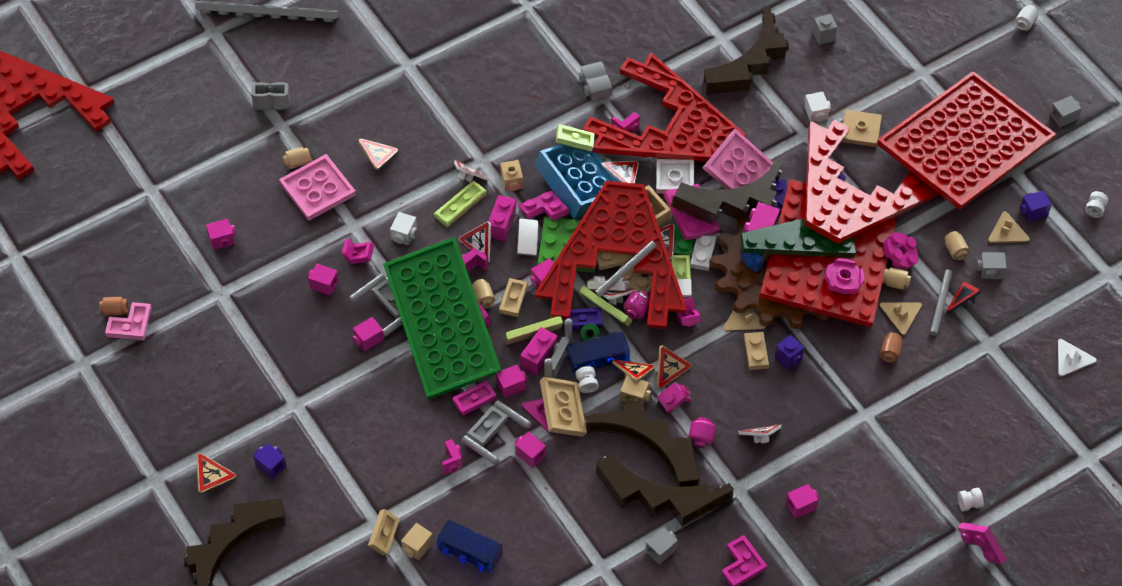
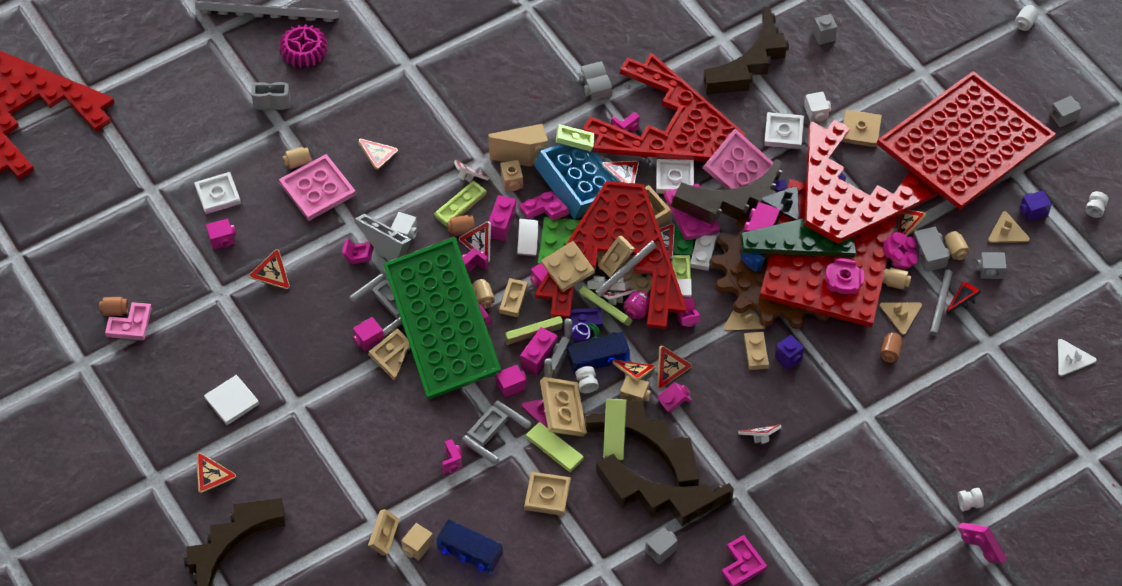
(217, 193): none -> white tile
(231, 400): none -> white tile
(270, 460): dark purple brick -> none
(271, 271): none -> piece
(303, 46): none -> dark pink gear
(323, 279): dark pink brick -> none
(384, 239): none -> light grey slope
(391, 353): none -> tan wing
(460, 225): none -> nougat brick
(474, 398): dark pink plate -> none
(518, 144): none -> tan slope
(530, 449): dark pink brick -> none
(547, 493): none -> tan plate
(554, 447): none -> yellowish green tile
(567, 266): none -> tan plate
(580, 332): none -> dark purple plate
(615, 428): none -> yellowish green tile
(616, 256): none -> tan plate
(702, 432): dark pink head -> none
(784, 130): none -> white plate
(785, 201): none -> piece
(802, 501): dark pink brick -> none
(909, 220): none -> piece
(931, 249): none -> light grey brick

